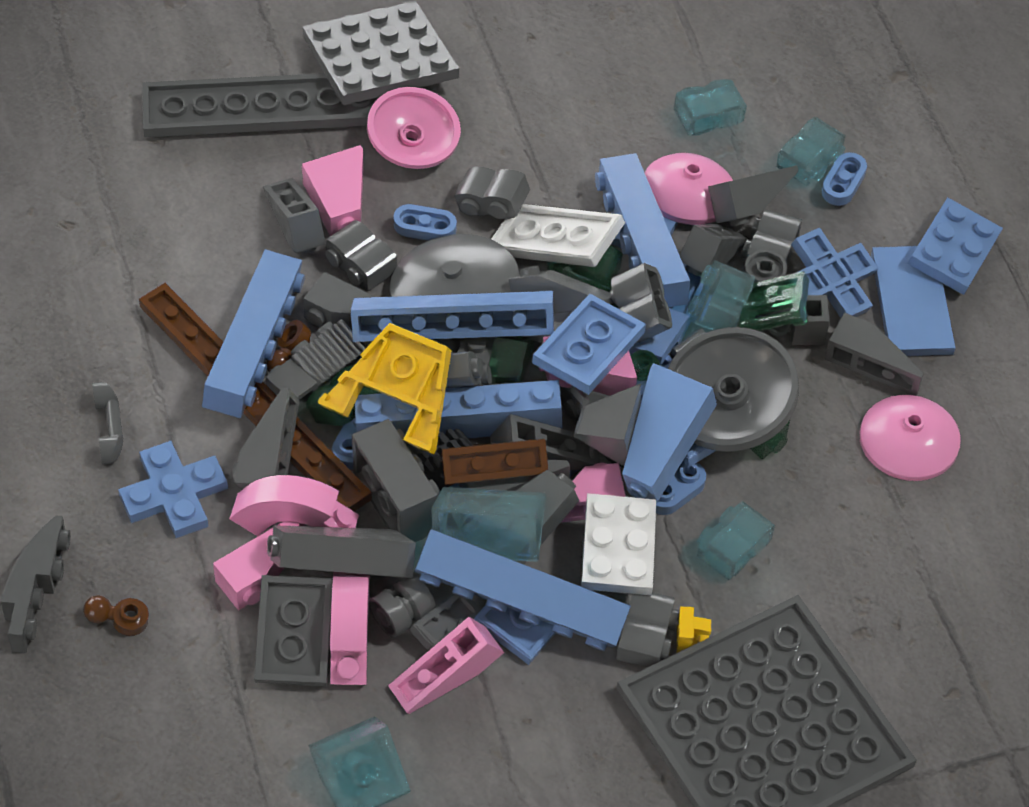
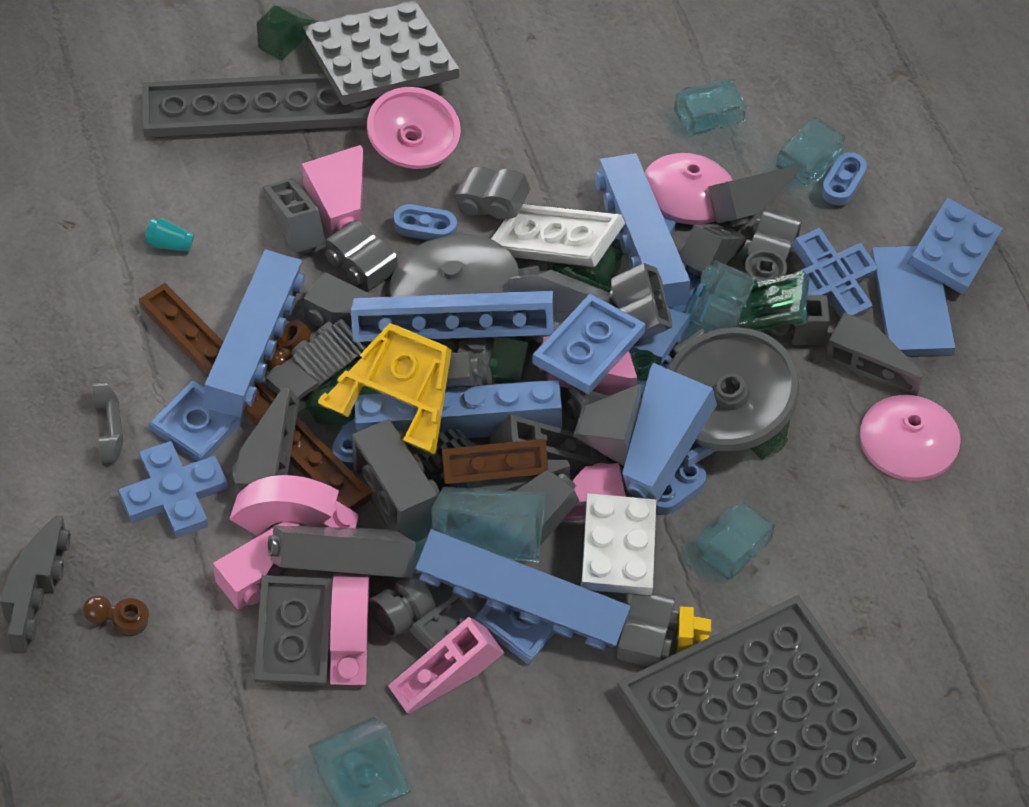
(167, 236): none -> teal cone
(192, 427): none -> medium blue tile
(282, 30): none -> clear green slope

